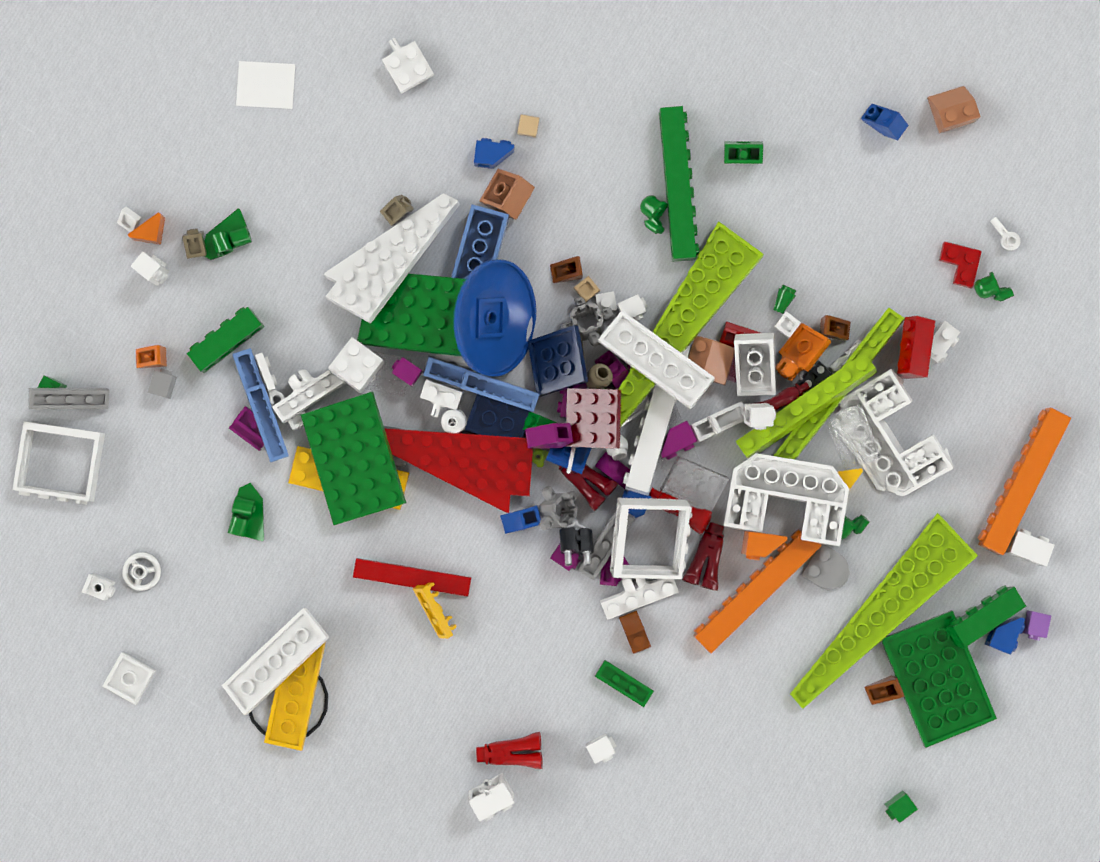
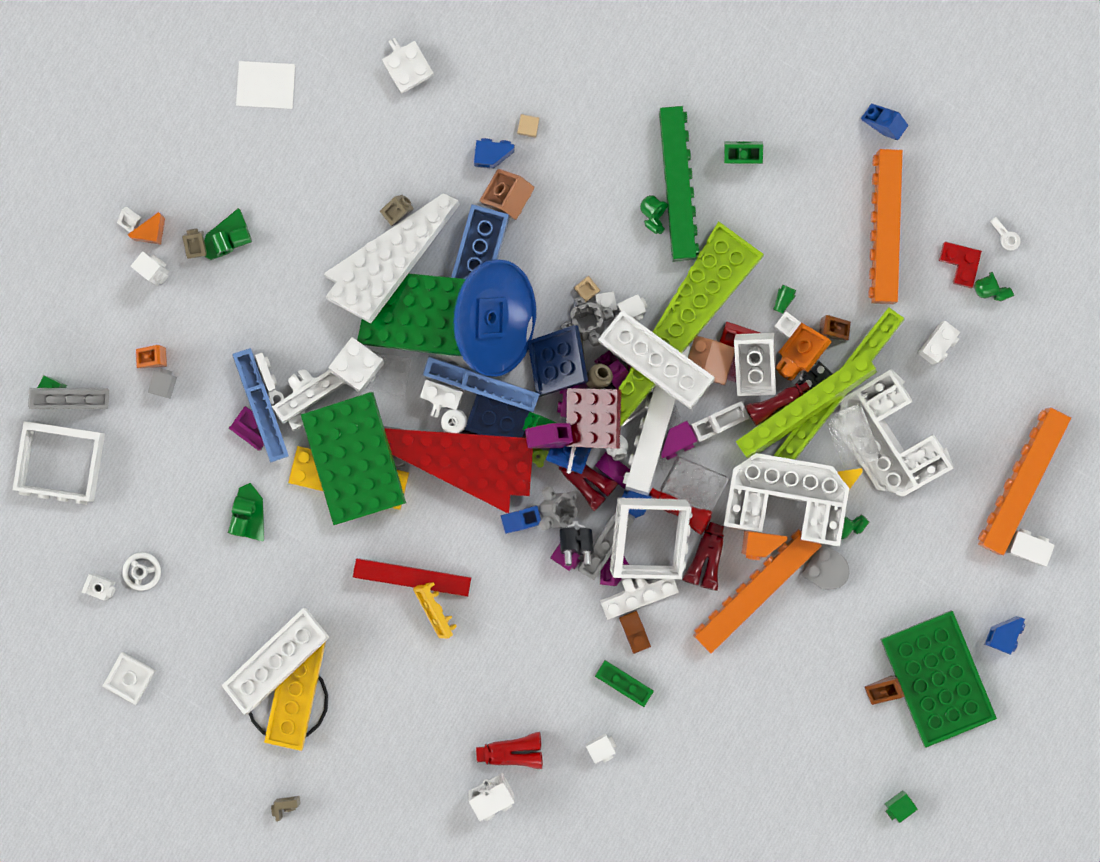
(225, 340): green brick -> none
(288, 804): none -> dark tan bracket
(406, 371): magenta brick -> none
(566, 270): dark orange slope -> none
(759, 415): white brick -> none
(838, 364): white piece -> none
(886, 226): none -> orange brick
(915, 347): red slope -> none
(915, 578): lime wing -> none
(953, 109): nougat slope -> none
(985, 616): green brick -> none
(1036, 625): medium lavender brick -> none

